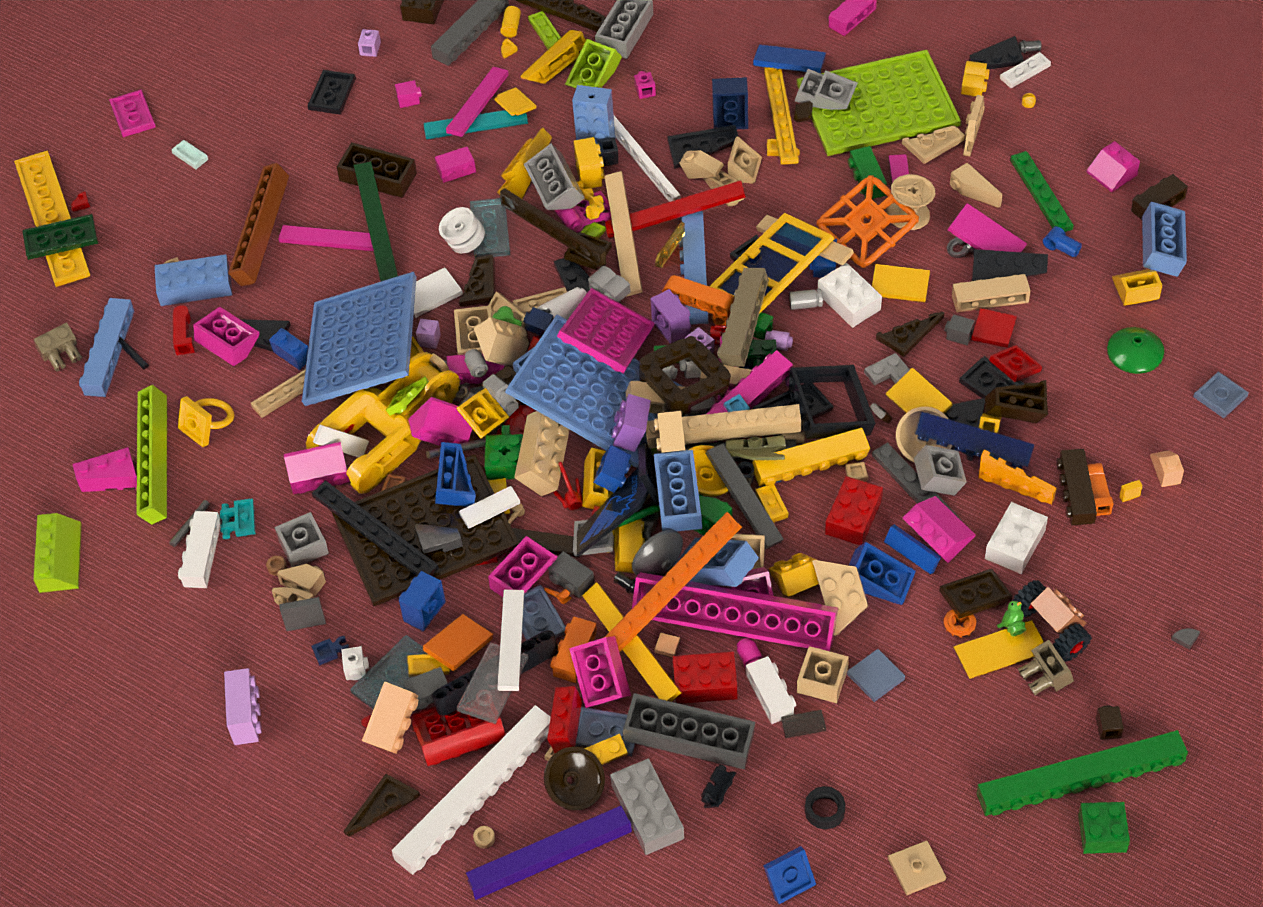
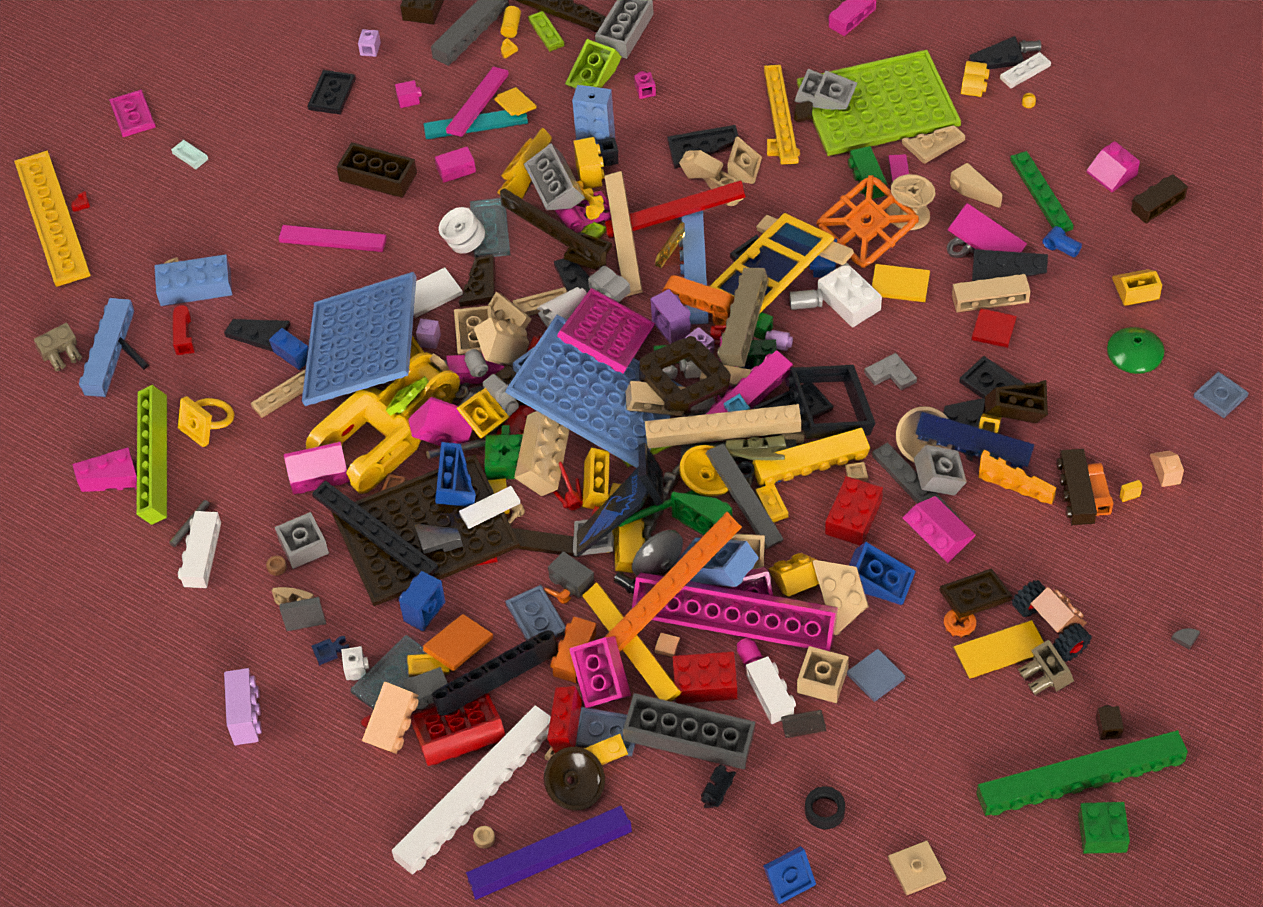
(57, 553): lime slope -> none
(60, 236): dark green tile -> none
(225, 335): dark pink slope -> none
(244, 518): teal plate -> none
(258, 224): dark orange brick -> none
(303, 577): tan slope -> none
(350, 444): white tile -> none
(375, 221): dark green tile -> none
(385, 799): dark brown wing -> none
(482, 695): clear tile -> none
(506, 314): bright green animal -> none
(511, 640): white tile -> none
(521, 567): dark pink slope -> none
(537, 321): dark blue brick -> none
(556, 58): yellow wedge -> none
(612, 469): blue brick -> none
(630, 422): medium lavender brick -> none
(645, 162): white tile -> none
(647, 806): light grey brick -> none
(670, 432): tan brick -> none
(678, 491): medium blue brick -> none
(730, 102): dark blue brick -> none
(789, 58): blue tile -> none
(881, 413): tile -> none
(906, 337): dark brown wing -> none
(912, 549): blue tile -> none
(915, 392): yellow tile -> none
(959, 329): dark grey brick -> none
(973, 120): tan wing -> none
(1013, 619): bright green animal -> none
(1015, 363): red tile -> none
(1016, 538): white brick -> none
(1164, 239): medium blue brick -> none

